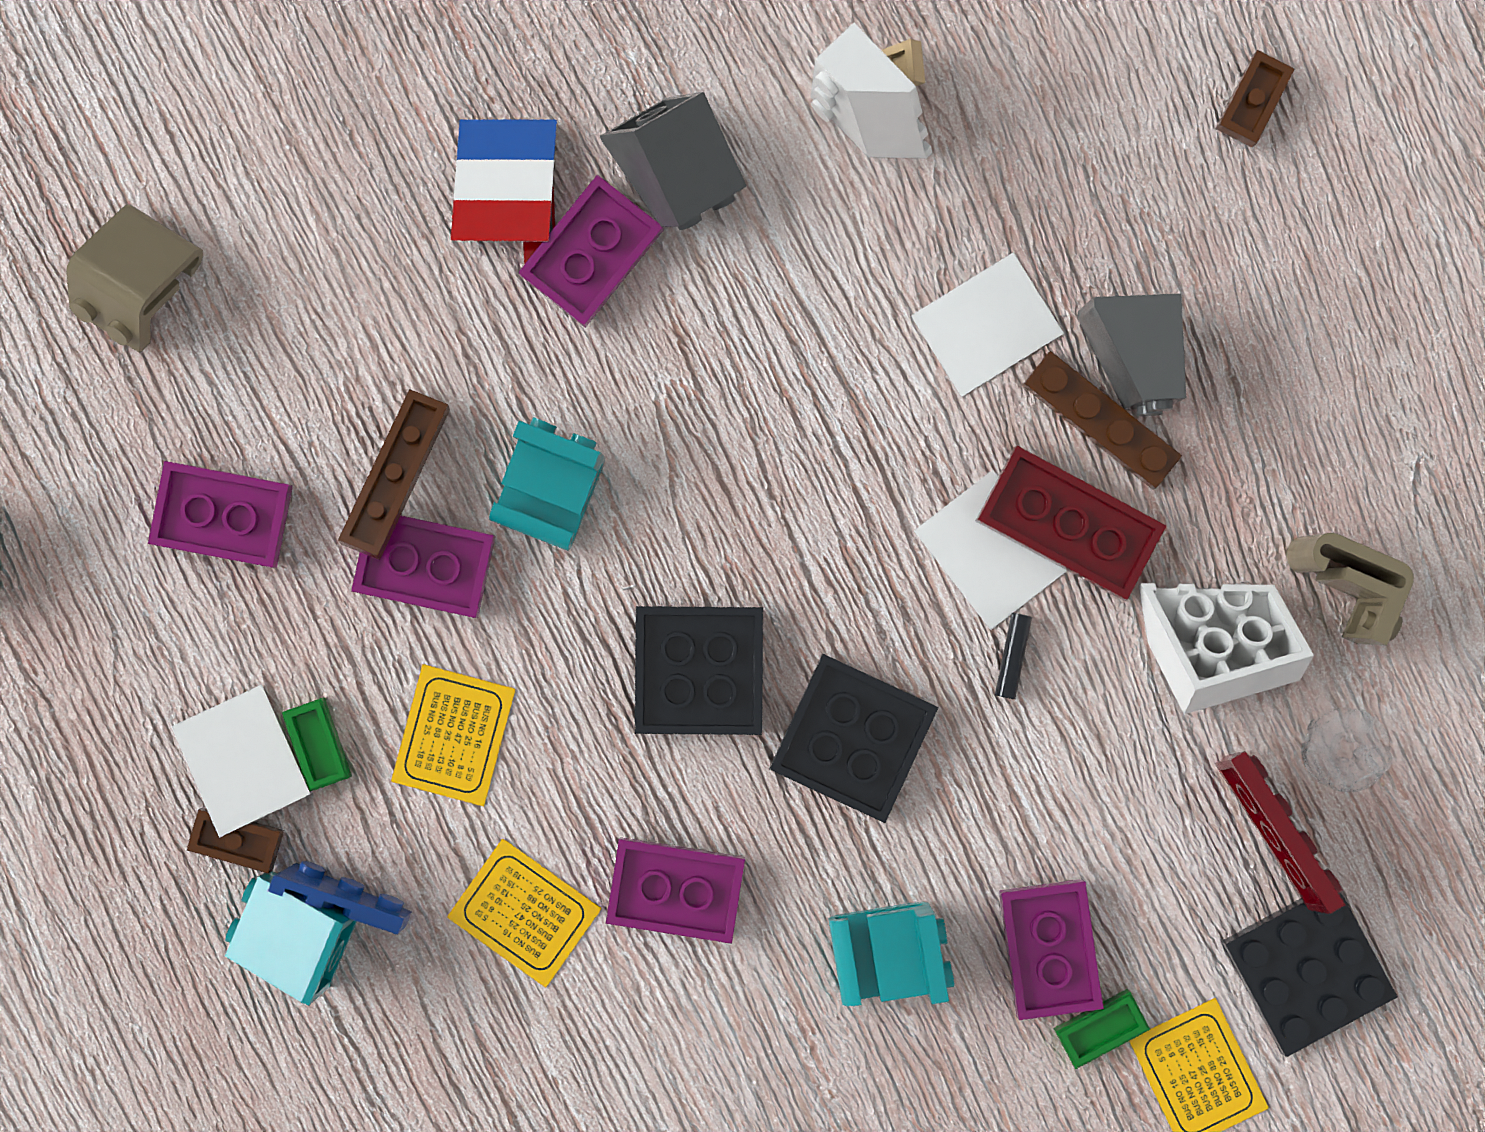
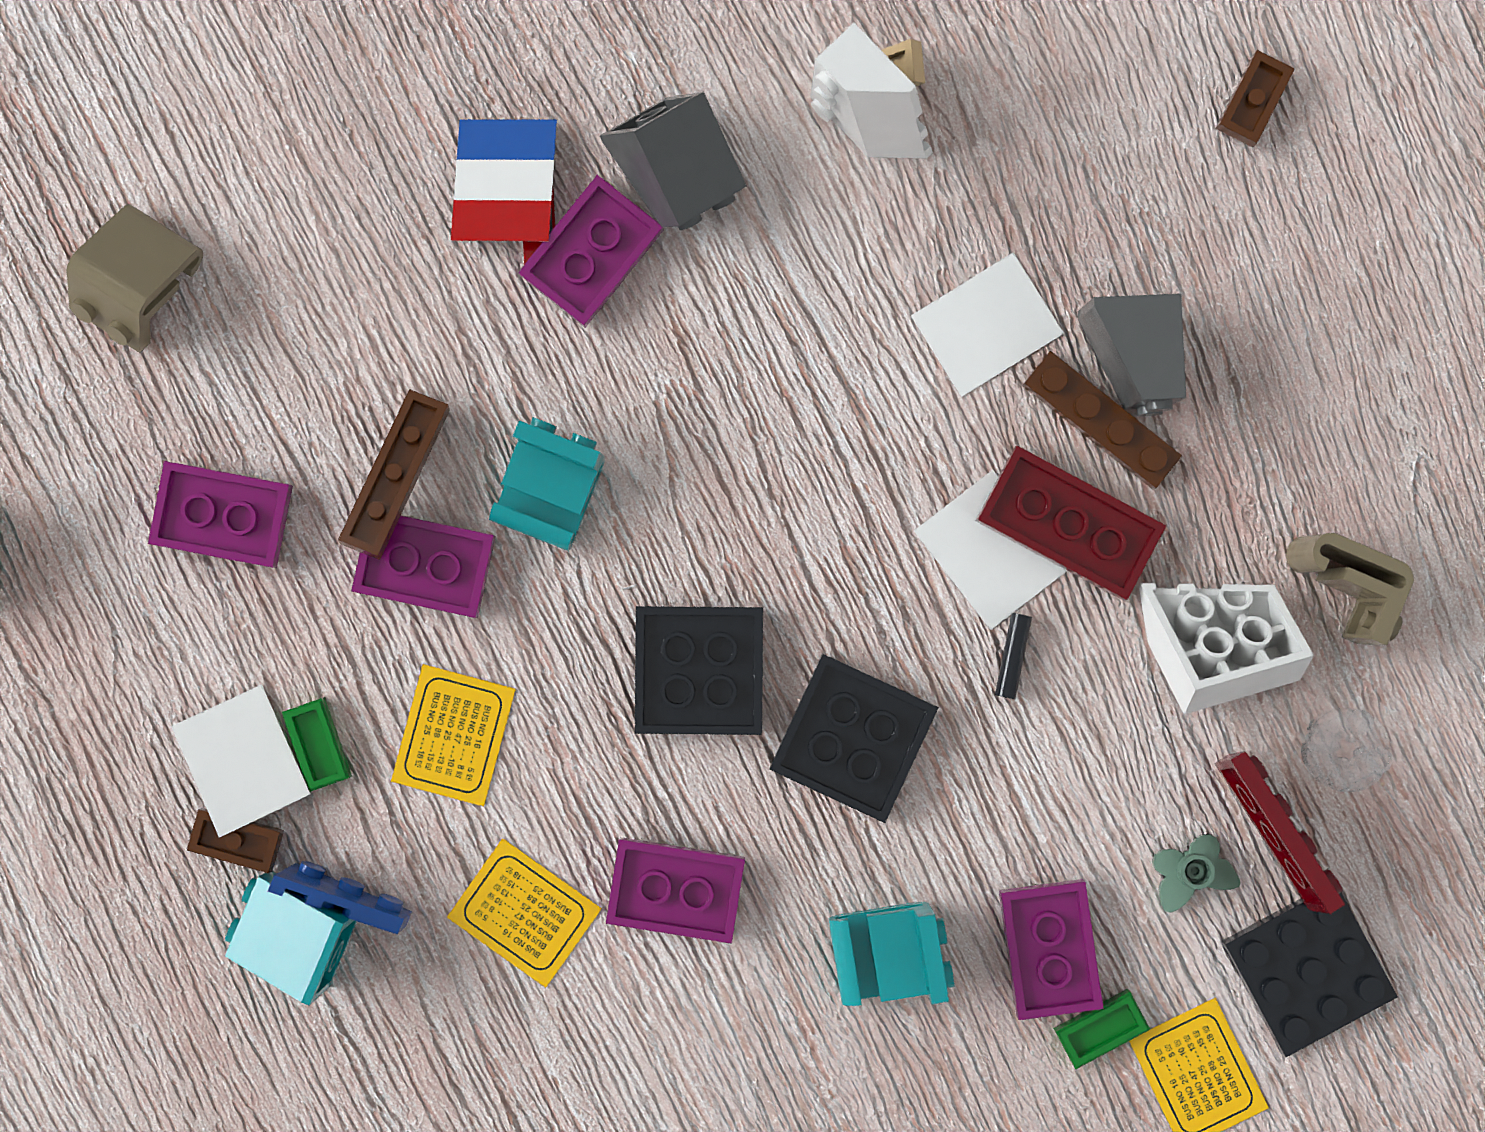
(1192, 871): none -> sand green animal

